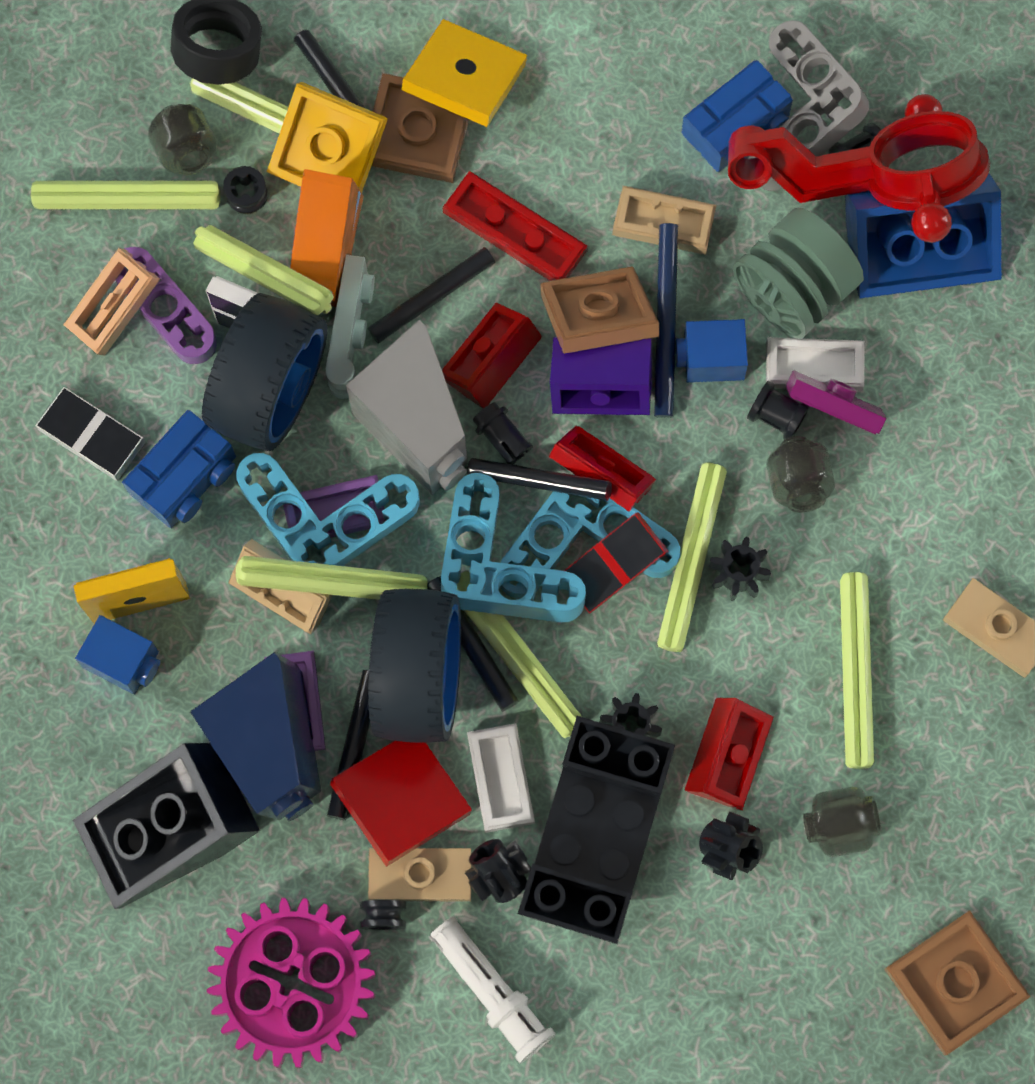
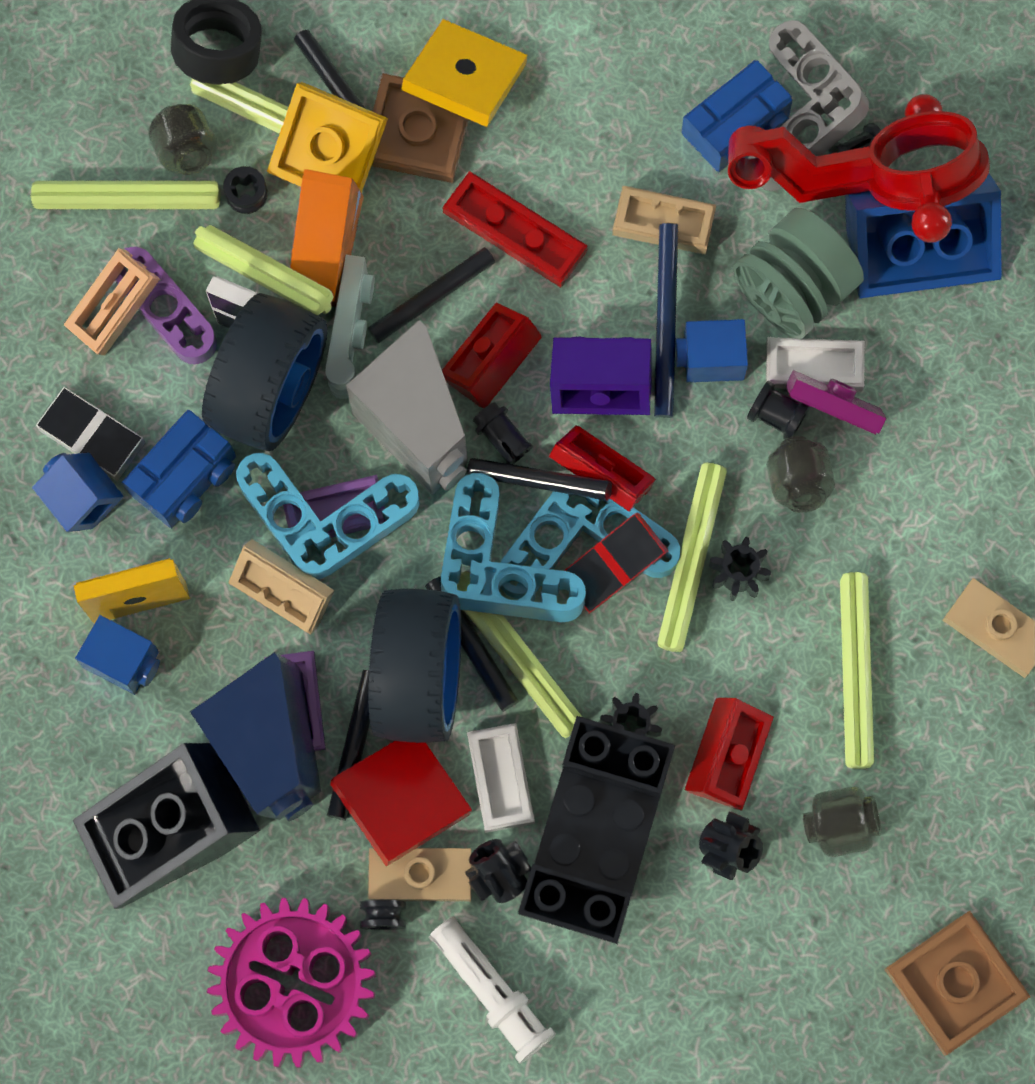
(77, 491): none -> brick
(323, 578): yellowish green axle -> none
(599, 310): medium nougat tile -> none

